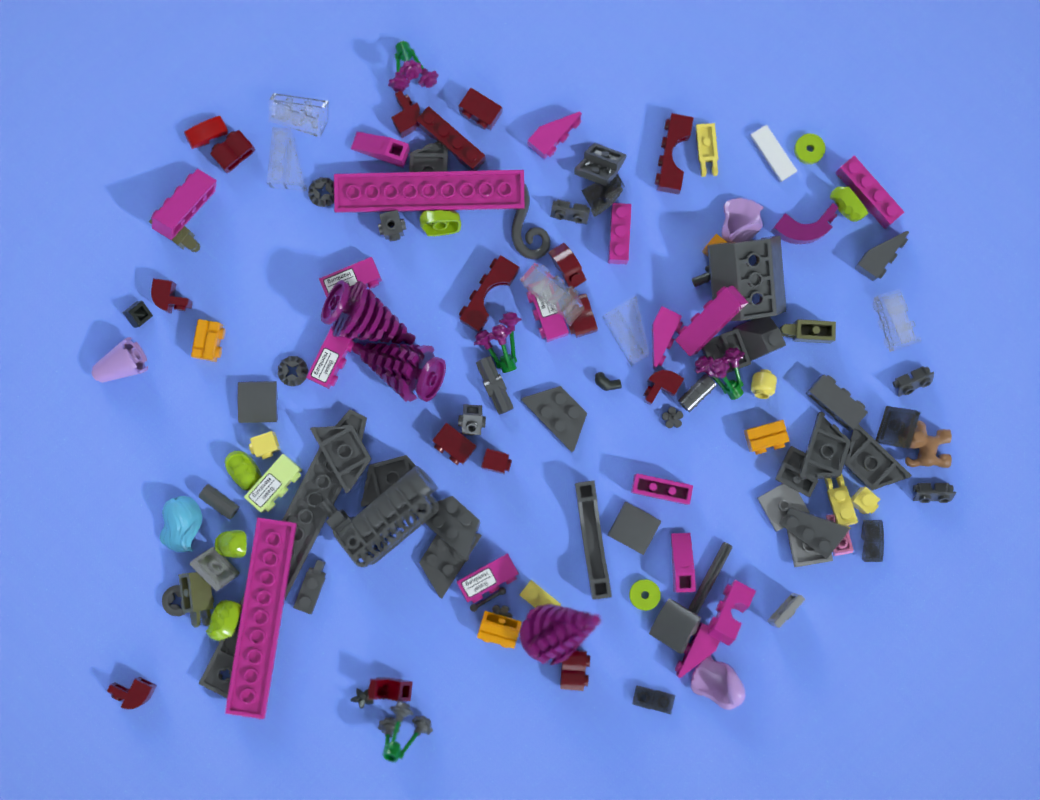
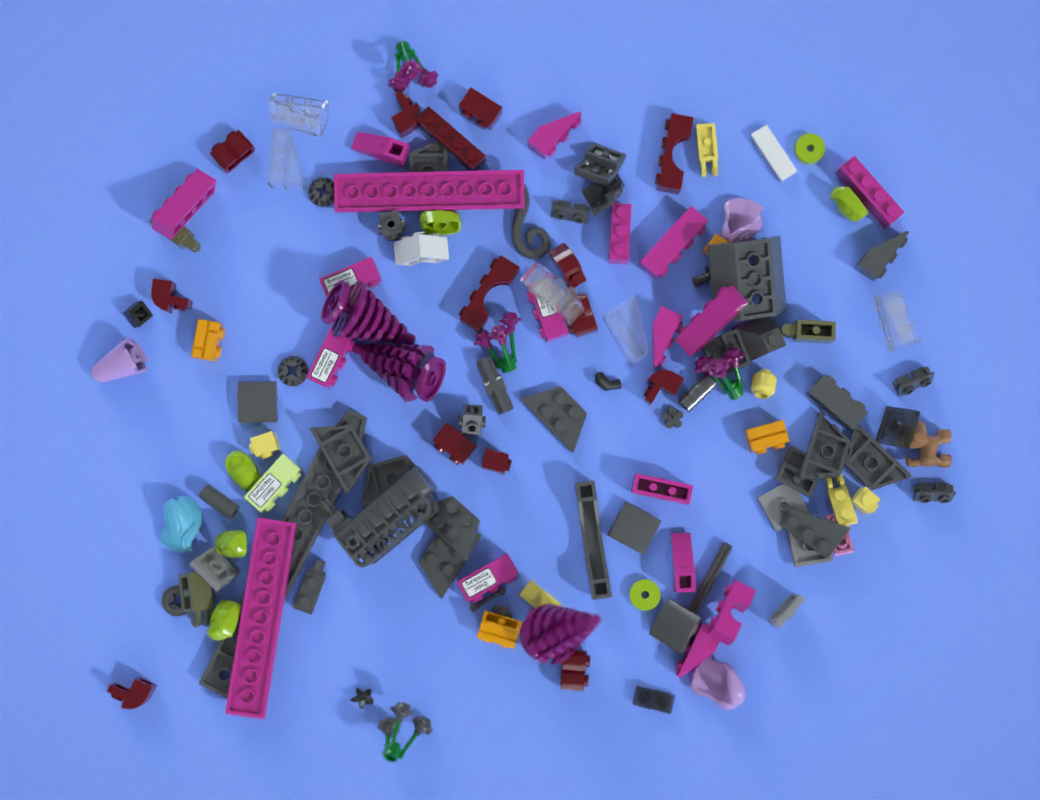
(205, 131): red slope -> none
(390, 689): dark red brick -> none
(420, 249): none -> white brick
(673, 242): none -> dark pink brick
(798, 233): magenta arch -> none
(873, 539): clear smoke slope -> none

